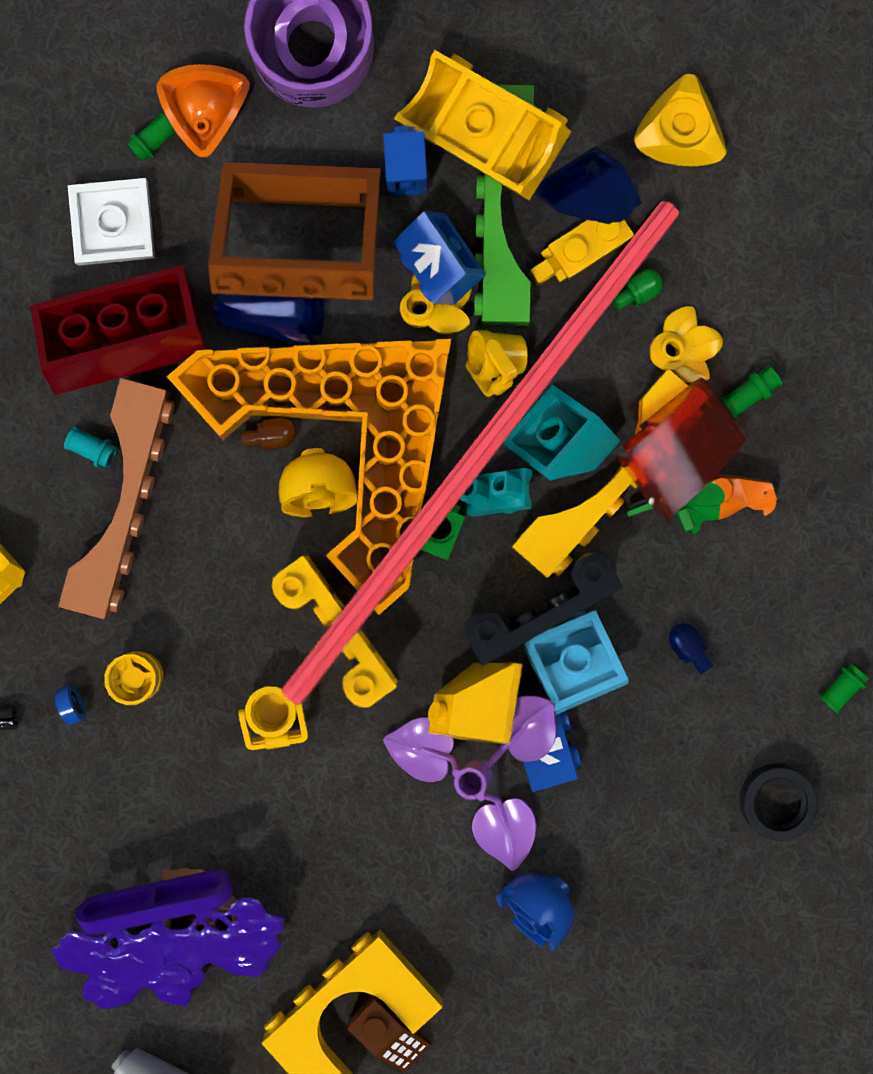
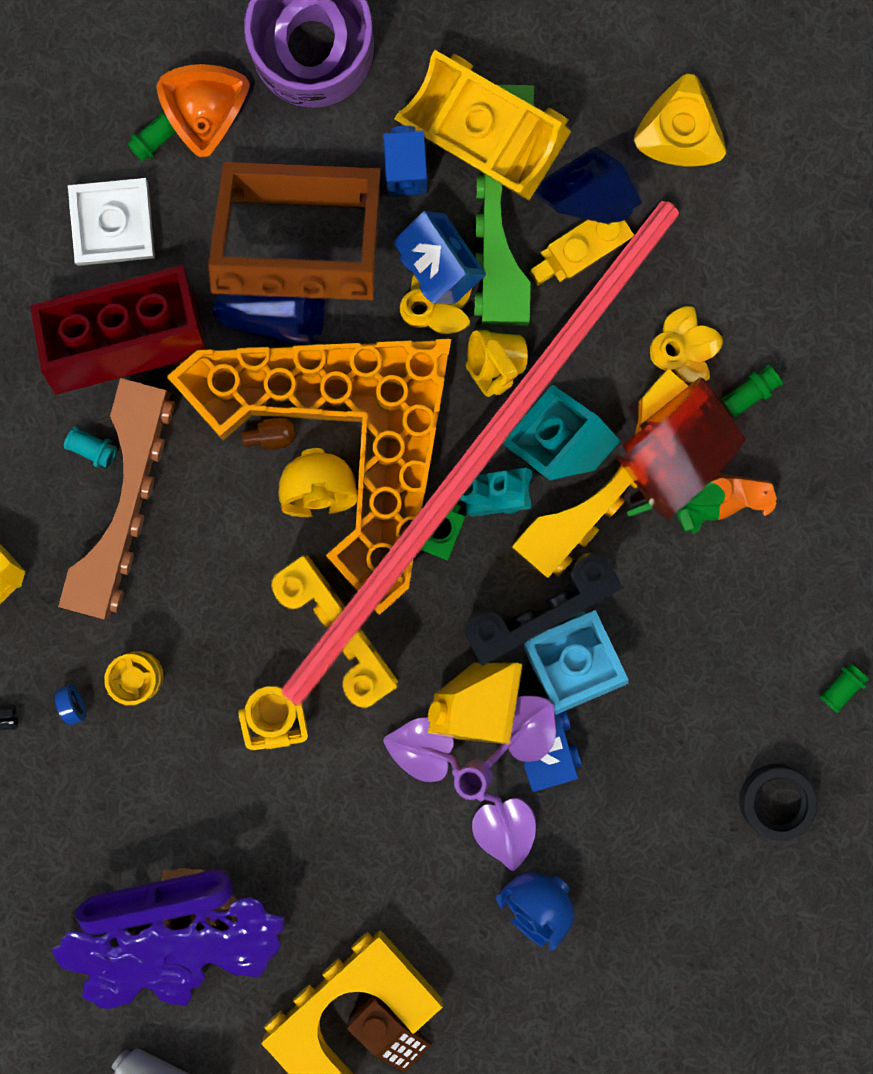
(639, 289): green cylinder -> none
(689, 646): clear blue cylinder -> none

